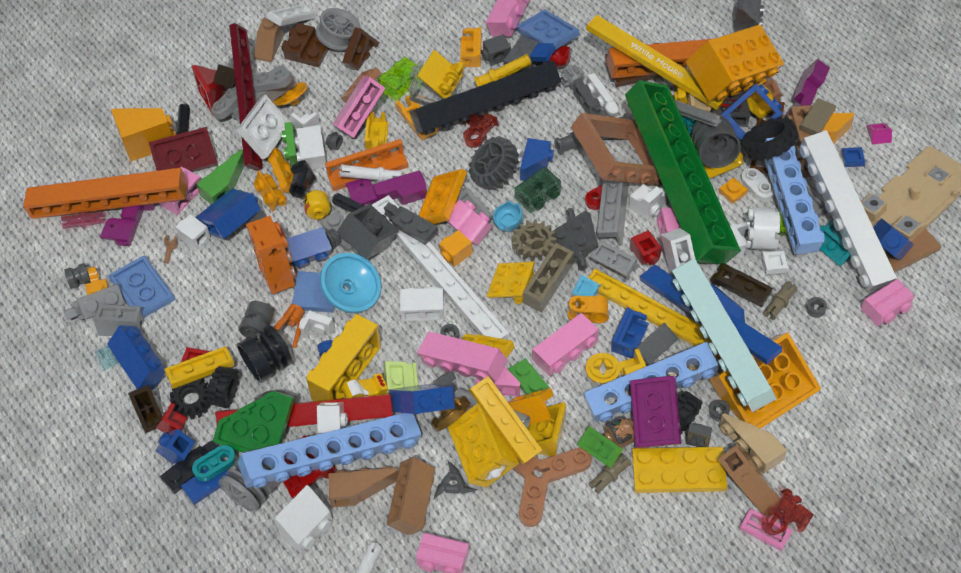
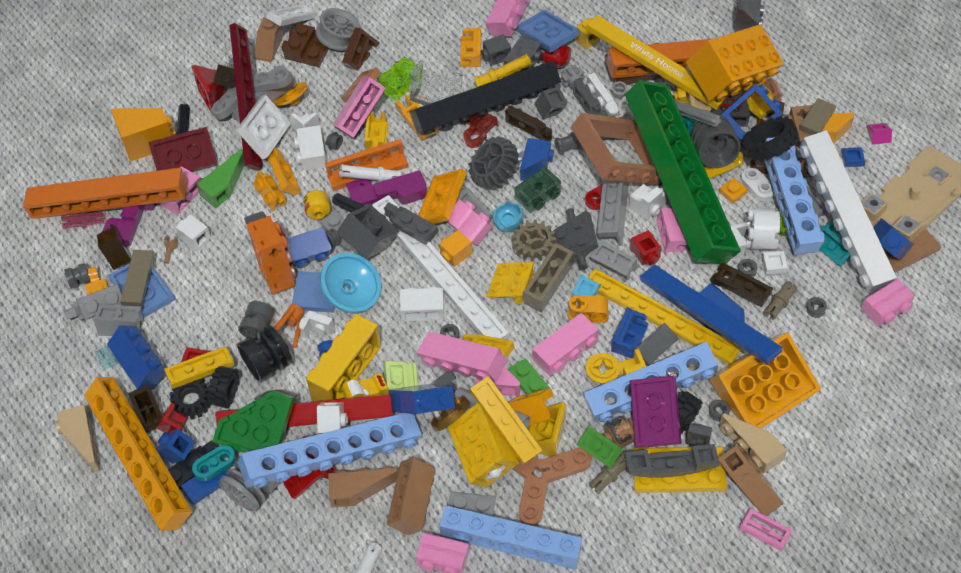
(77, 431): none -> tan slope
(113, 248): none -> dark brown slope
(137, 278): none -> dark tan tile
(137, 454): none -> light orange brick
(229, 212): blue brick -> none
(288, 137): bright green plate -> none
(301, 178): black piece -> none
(303, 520): white slope -> none
(441, 74): yellow hinge -> none
(458, 488): dark grey piece -> none
(472, 502): none -> light grey plate
(511, 537): none -> light blue brick
(528, 123): none -> dark brown hinge
(542, 52): blue tile -> none
(551, 102): none -> dark grey brick
(583, 38): none -> yellow brick
(619, 87): none -> light grey hinge
(672, 463): none -> dark grey slope
(677, 248): white brick -> none
(724, 336): light aqua brick -> none
(748, 263): none -> dark grey bush
(790, 513): clear red piece -> none
(809, 83): magenta piece -> none

